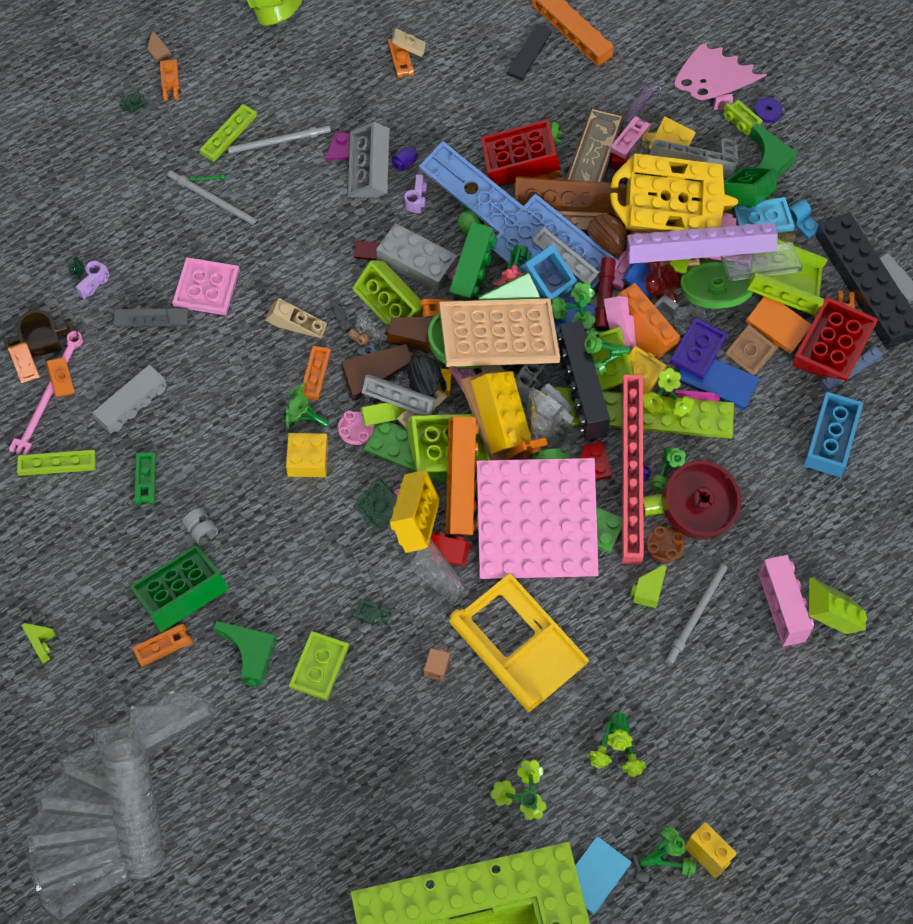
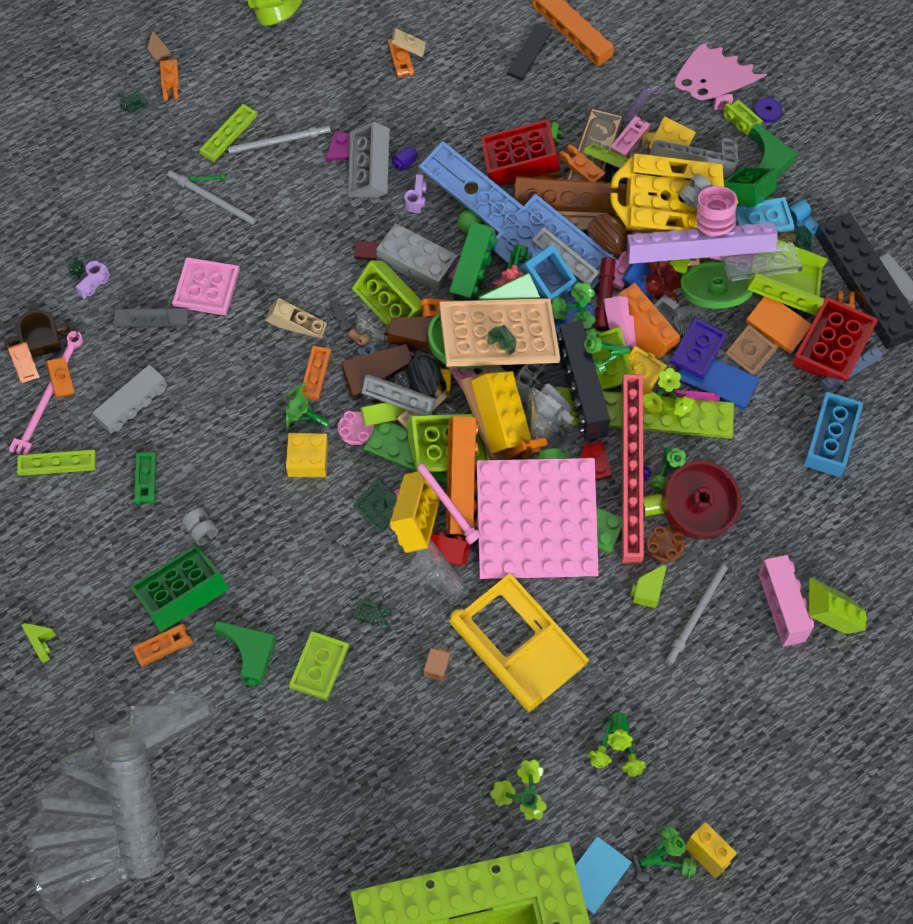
(470, 533): none -> bright pink piece
(503, 337): none -> clear green bracket
(581, 165): none -> orange hinge
(605, 155): none -> lime tile
(690, 193): none -> light grey wheel
(716, 210): none -> bright pink wheel
(803, 238): none -> clear green bracket

